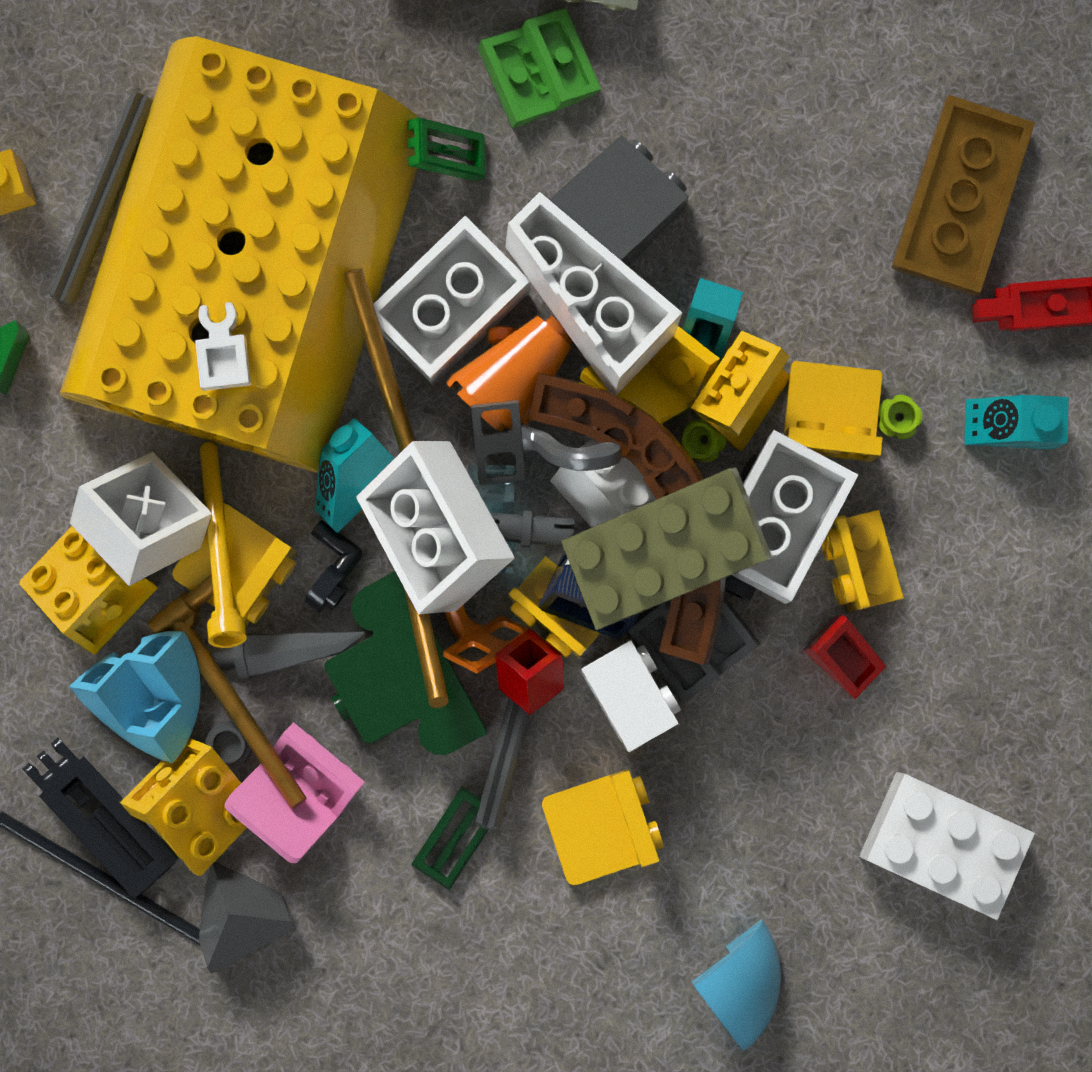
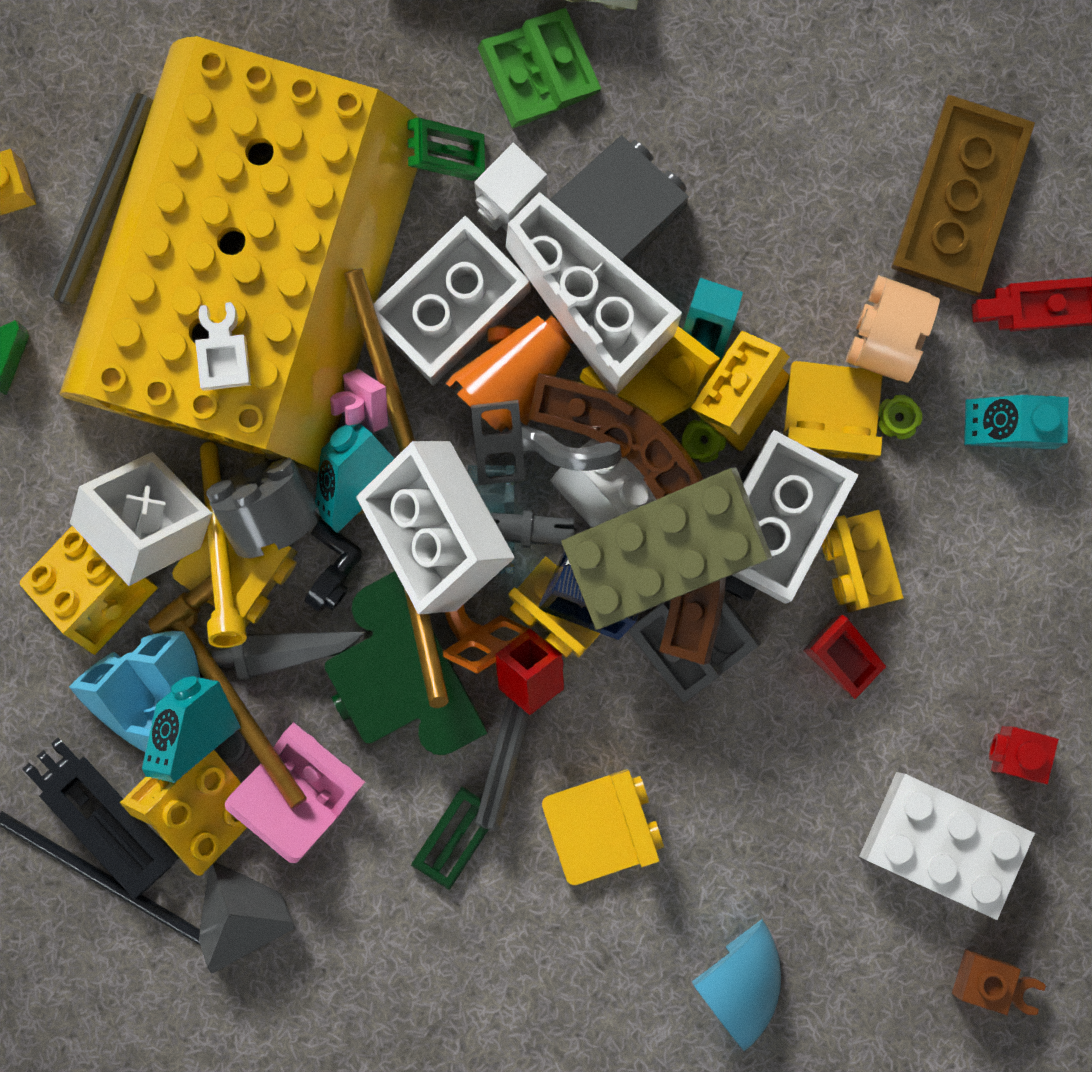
(187, 728): none -> teal slope
(263, 505): none -> dark grey brick
(362, 401): none -> bright pink tile
(508, 187): none -> white brick
(630, 695): white brick -> none
(893, 329): none -> light nougat brick
(993, 984): none -> dark orange brick
(1023, 754): none -> red brick

